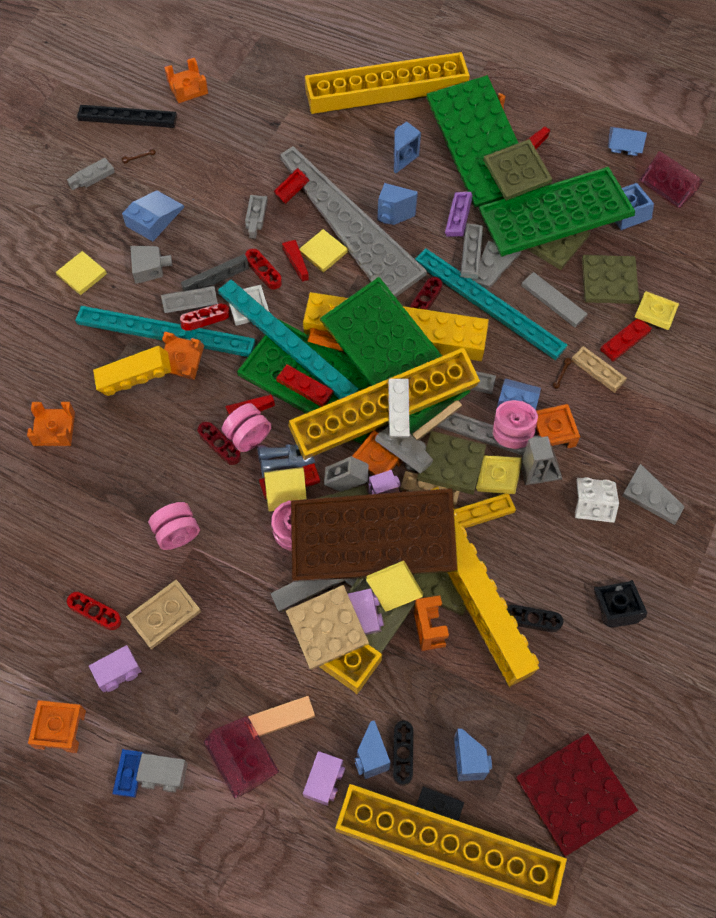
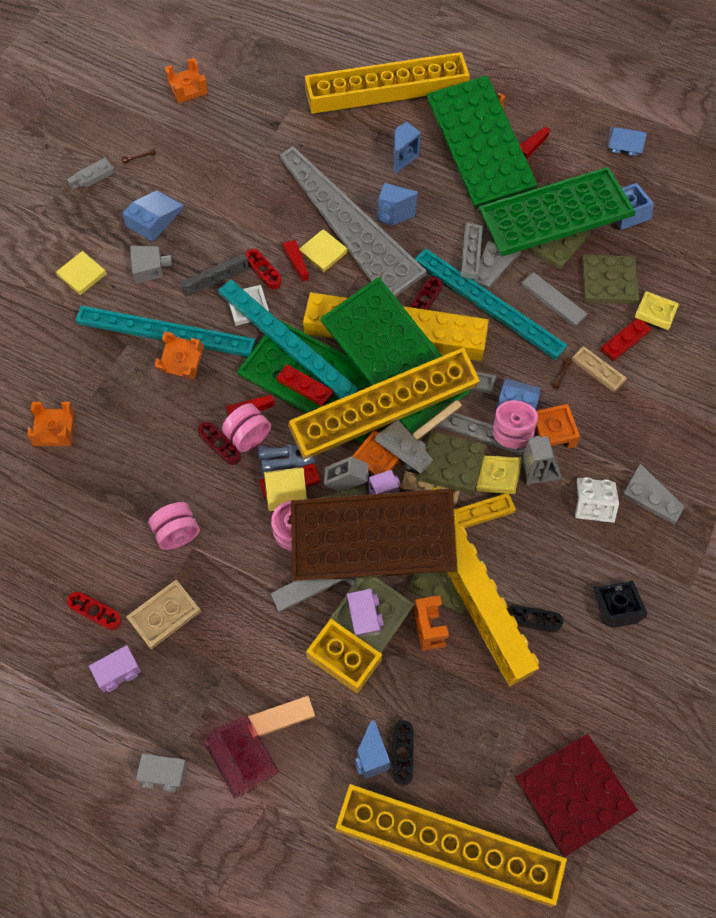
(56, 726): orange panel -> none
(127, 116): black tile -> none
(127, 772): blue plate -> none
(132, 371): yellow brick -> none
(189, 299): light grey plate -> none
(194, 319): red beam -> none
(255, 214): light grey hinge -> none
(291, 185): red tile -> none
(323, 338): orange tile -> none
(323, 778): lavender brick -> none
(327, 627): tan plate -> none
(394, 586): light yellow tile -> none
(398, 408): white plate -> none
(440, 804): black plate -> none
(458, 214): medium lavender plate -> none
(470, 758): medium blue slope -> none
(517, 169): olive plate -> none
(671, 179): clear pink slope -> none

